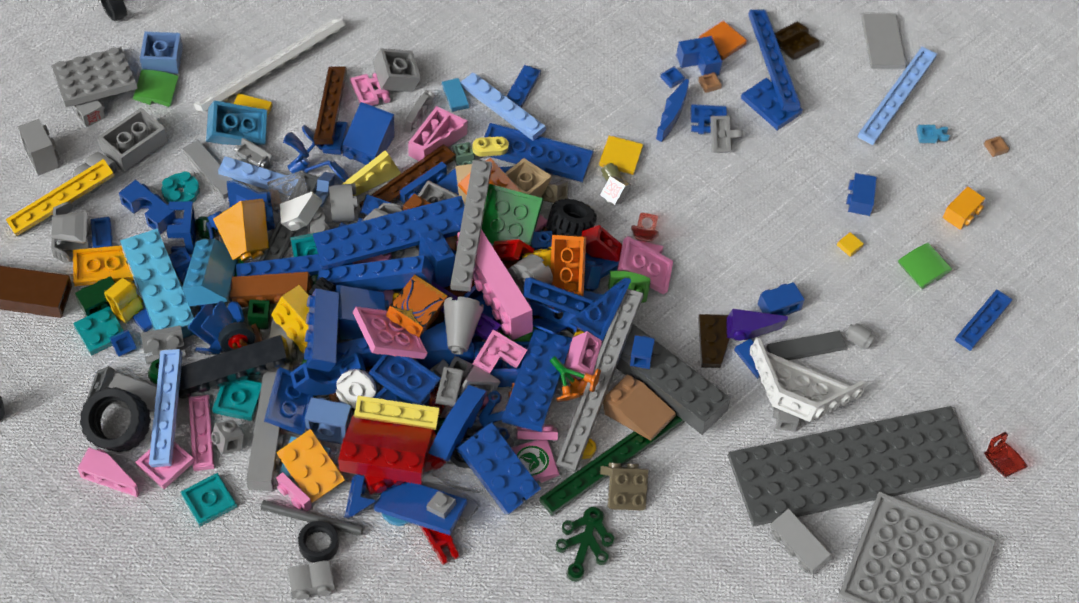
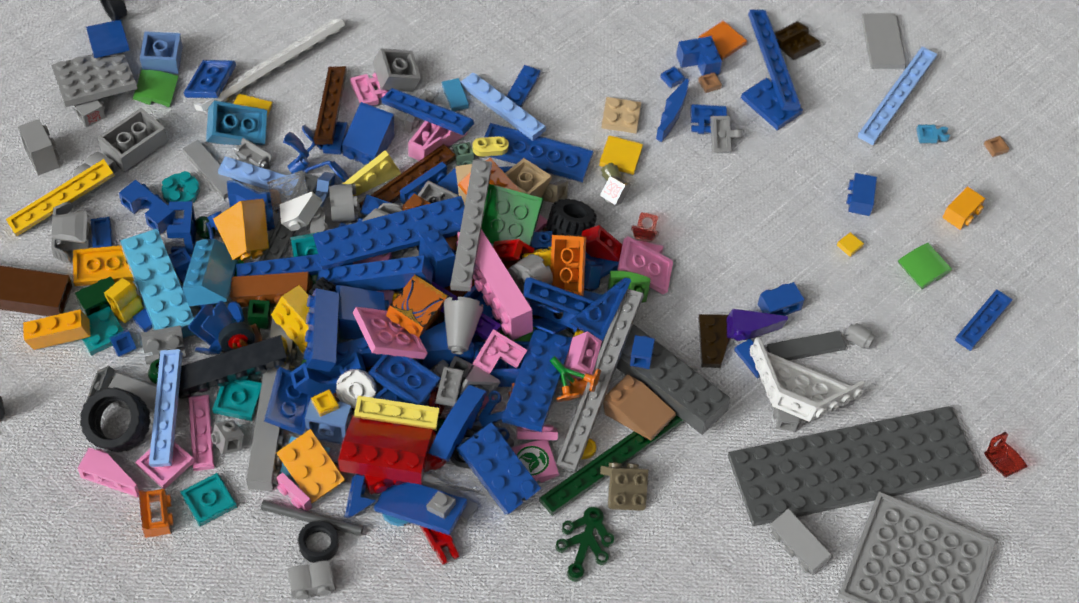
(56, 329): none -> light orange brick
(107, 38): none -> blue tile
(154, 512): none -> orange window
(210, 79): none -> blue tile
(325, 403): none -> yellow tile
(427, 111): none -> blue tile
(621, 115): none -> tan plate

